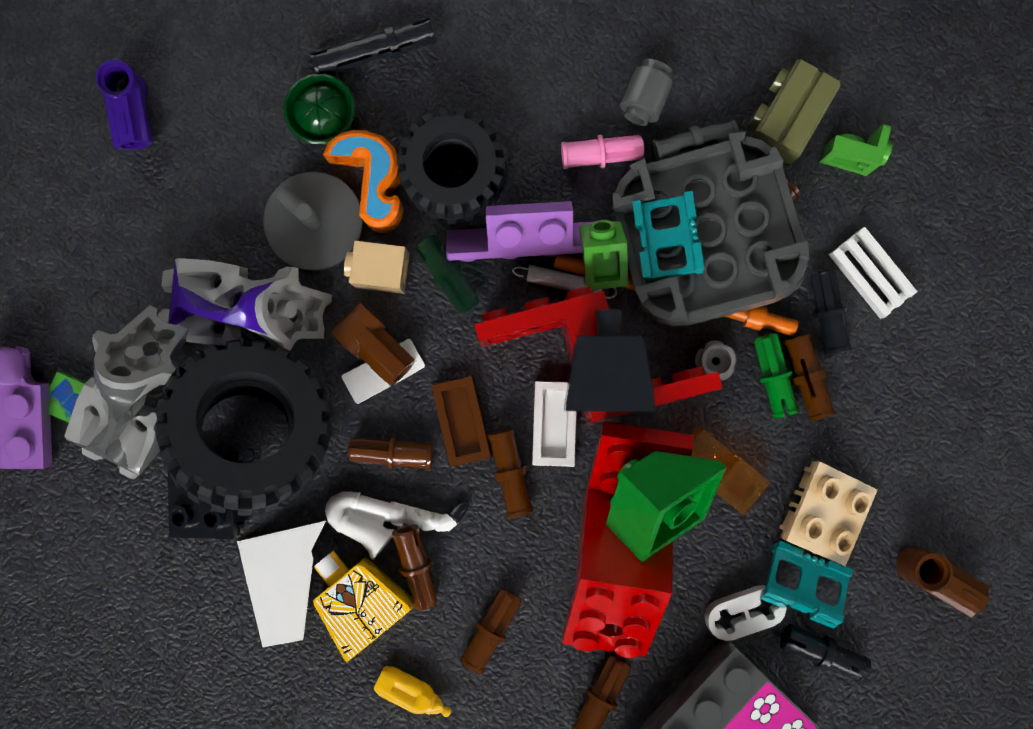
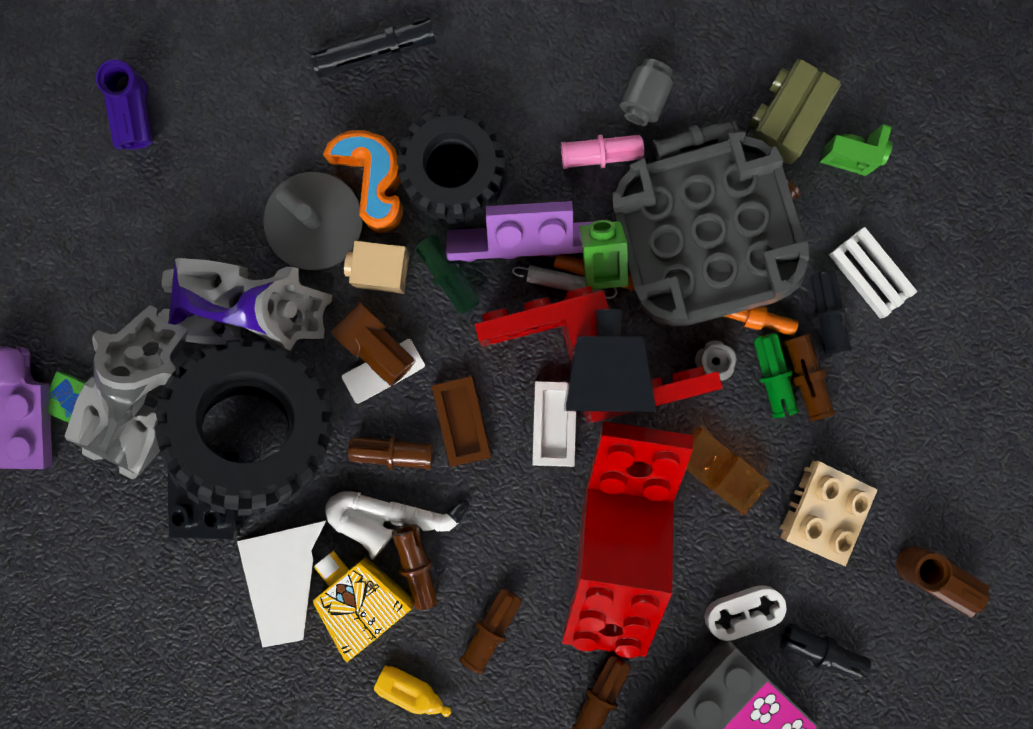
(319, 108): dark green hat -> none
(510, 473): reddish brown pin -> none
(661, 499): green slope -> none
(683, 235): teal piece -> none
(804, 596): teal piece -> none

